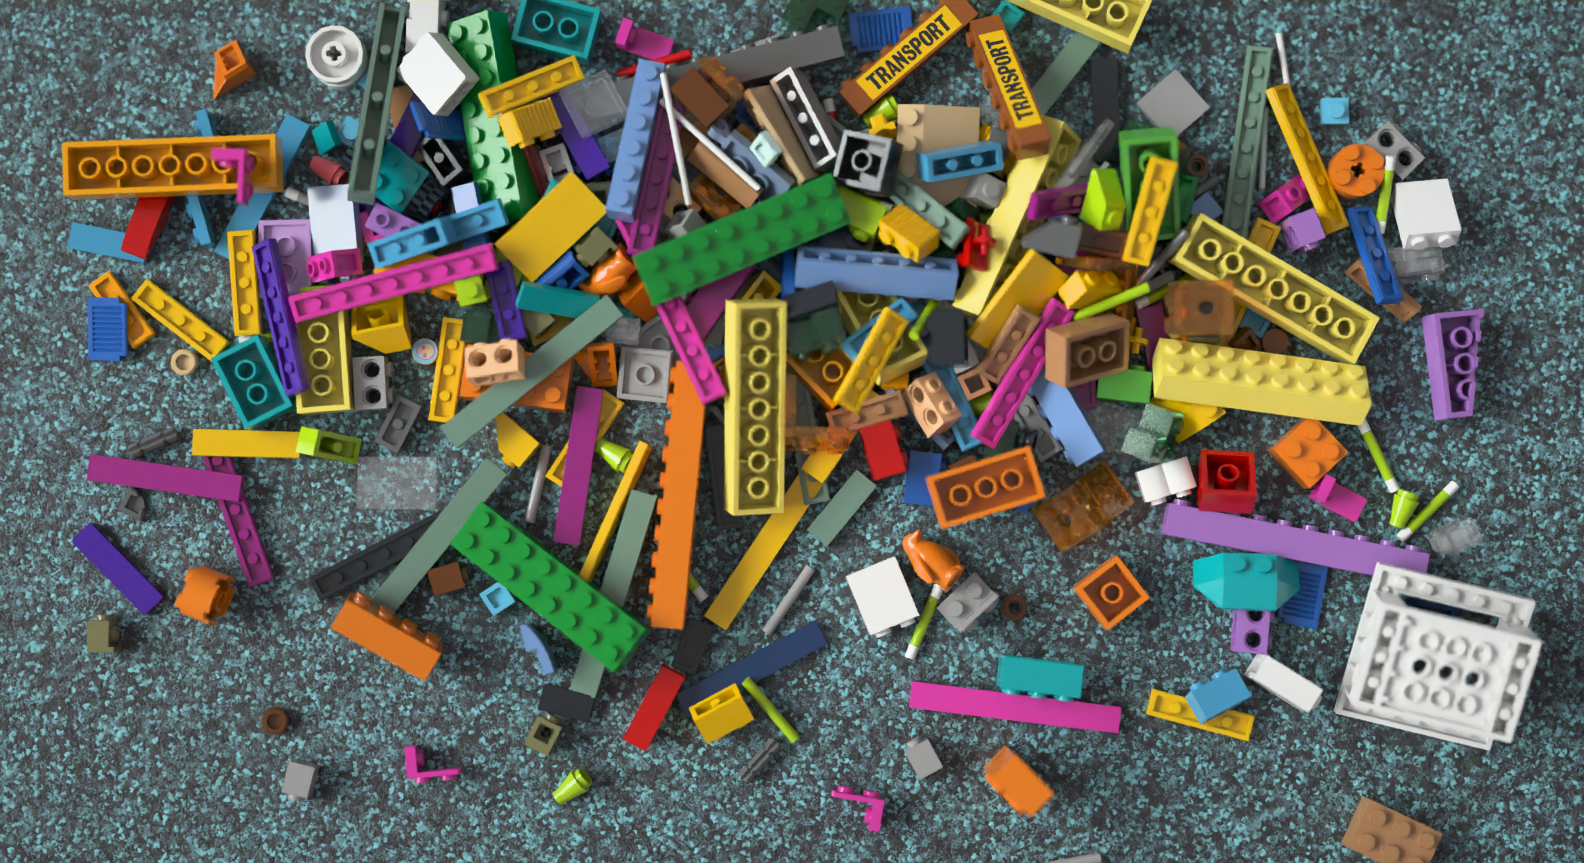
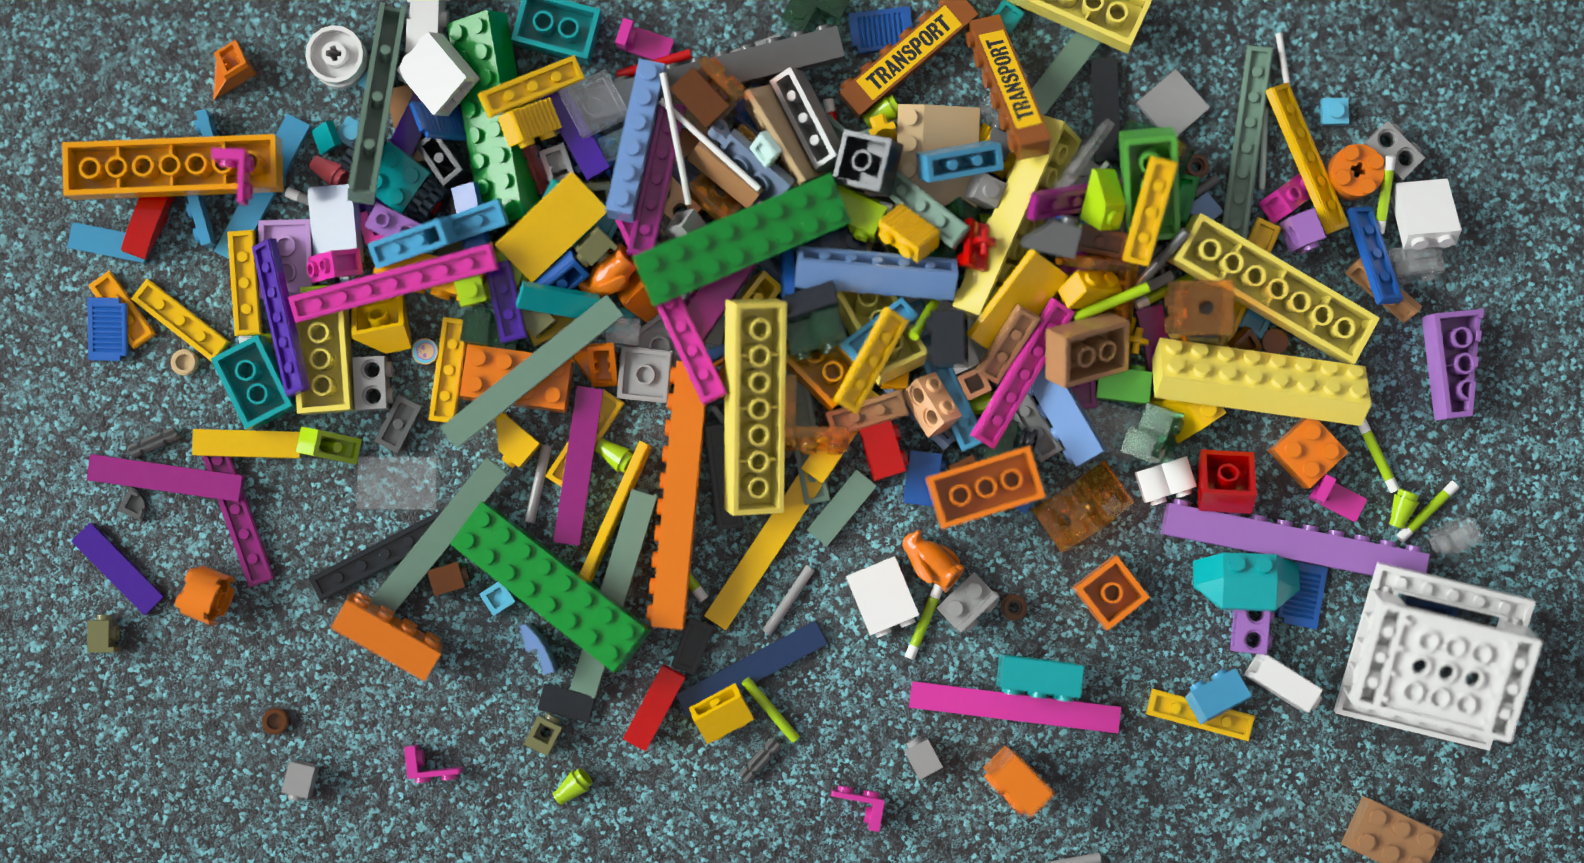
(495, 369): light nougat brick -> none

